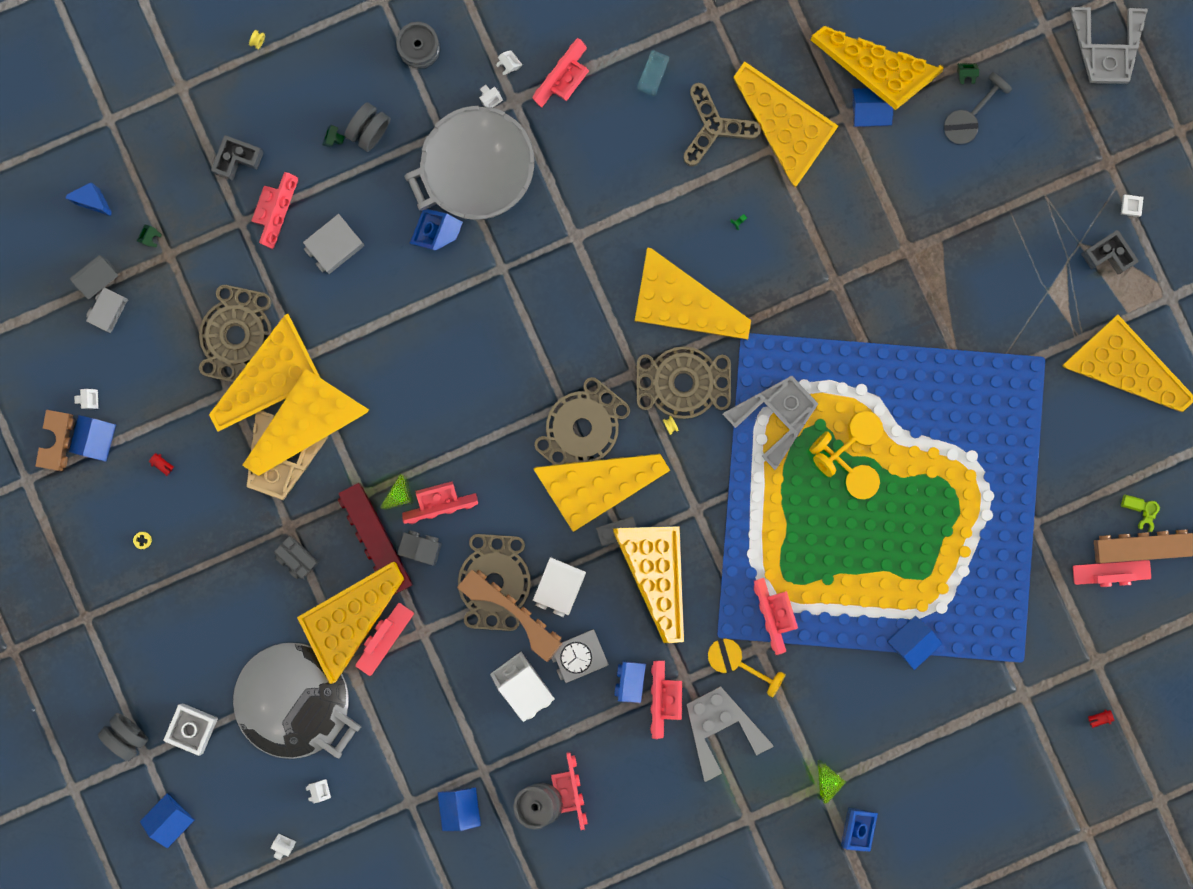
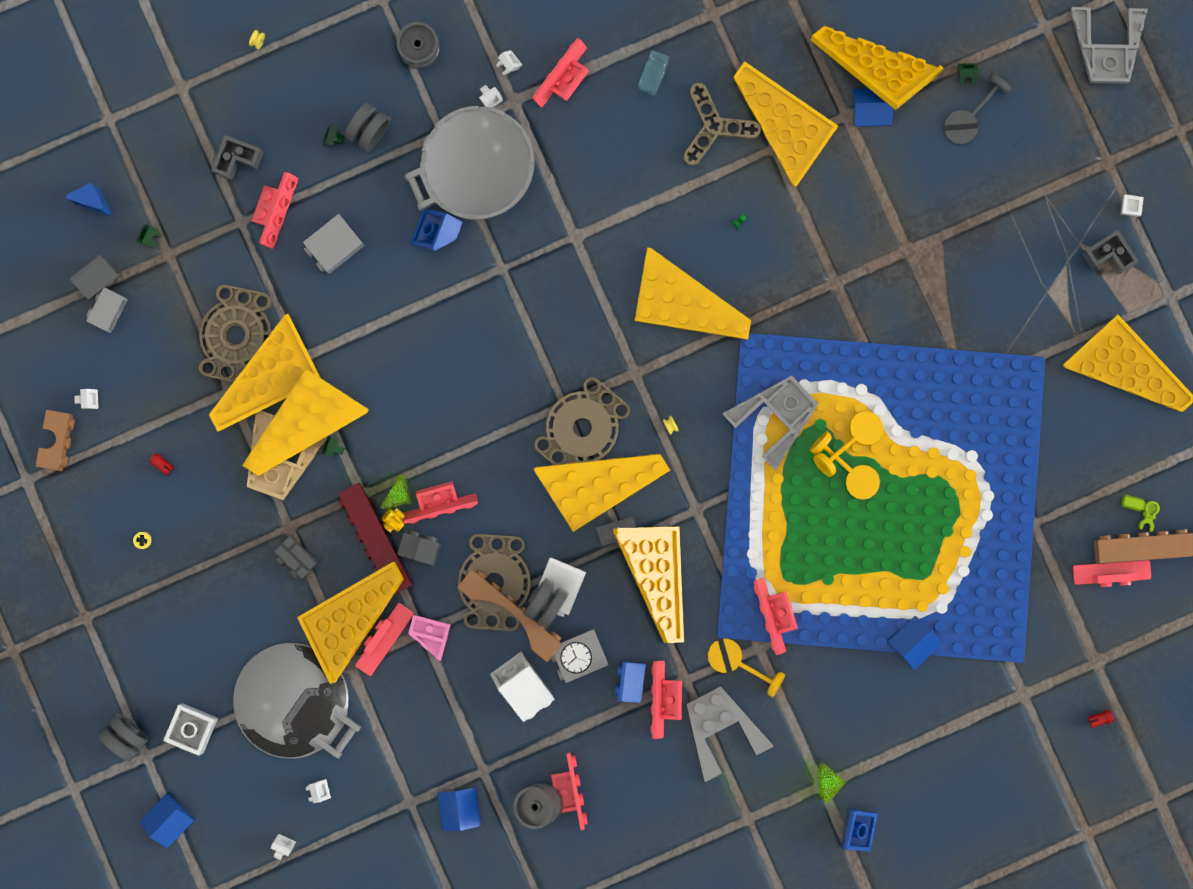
(92, 438): slope -> none
(331, 447): none -> dark green tile
(393, 520): none -> yellow gear
(430, 634): none -> bright pink wing
(544, 602): none -> dark grey wheel
(703, 379): dark tan piece -> none

